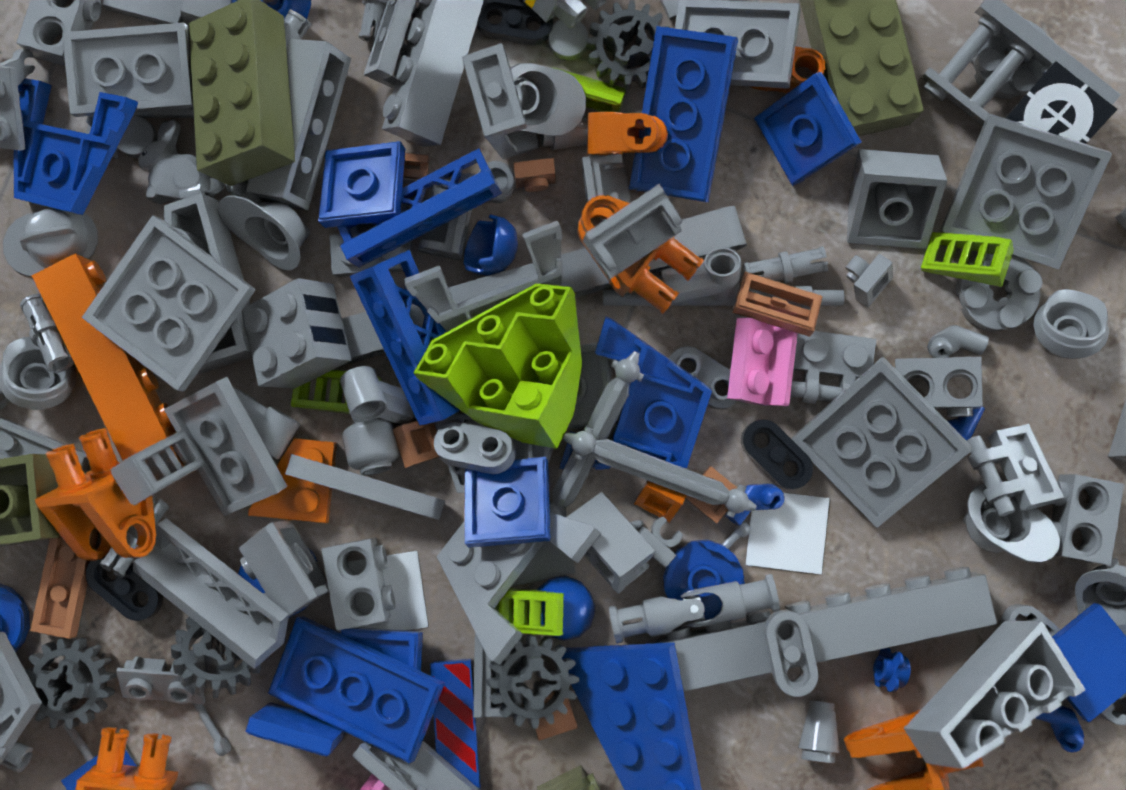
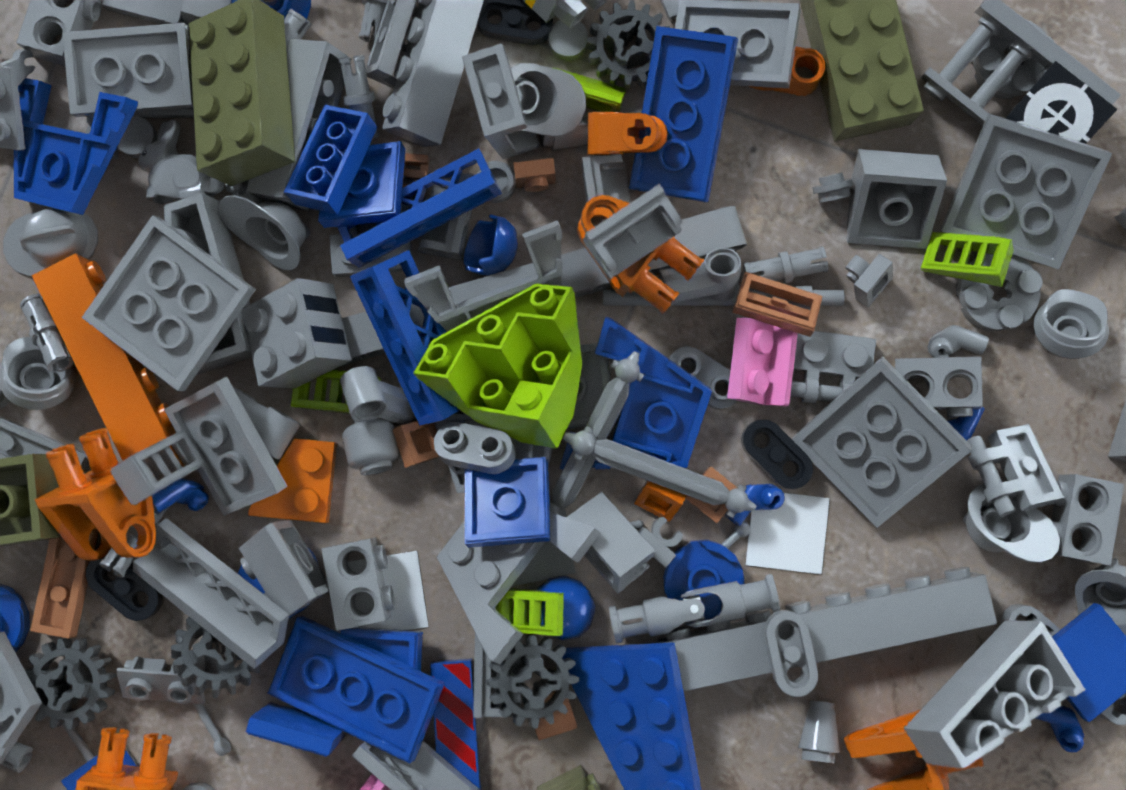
(182, 492): none -> blue arm
(331, 159): none -> blue piece
(357, 88): none -> light grey pin
(365, 487): light grey beam -> none
(807, 129): blue tile -> none
(833, 187): none -> light grey plate
(891, 670): blue plate -> none

